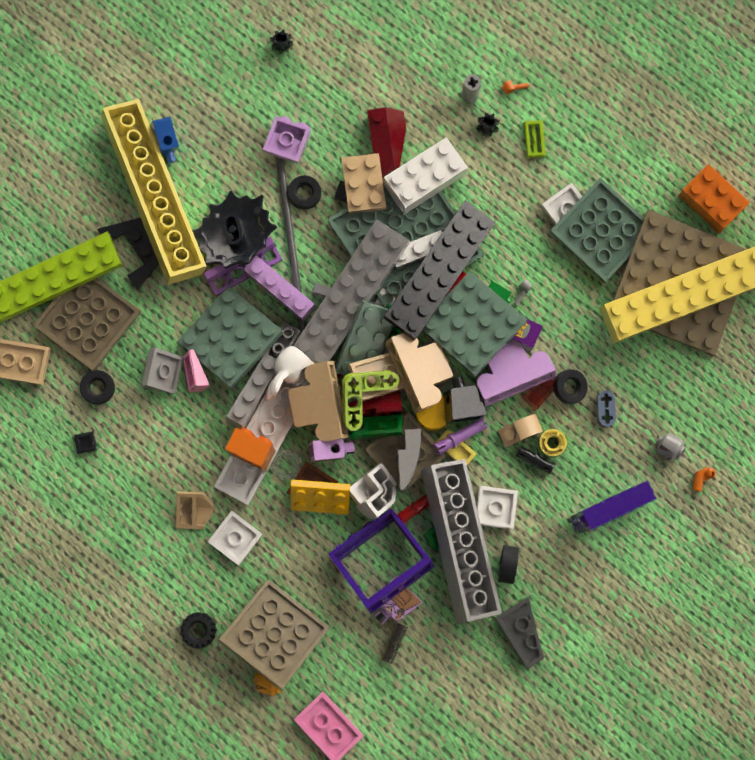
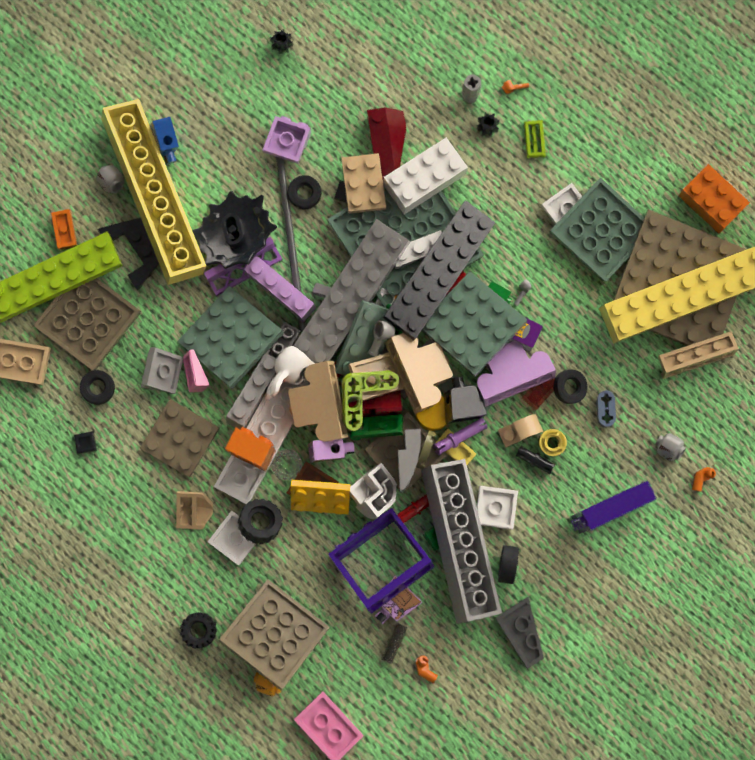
(64, 229): none -> orange plate
(110, 179): none -> light grey head
(179, 438): none -> dark tan plate
(253, 534): none -> black tyre
(381, 331): none -> light grey bar
(423, 669): none -> orange arm
(425, 450): none -> olive tile
(698, 355): none -> tan fence

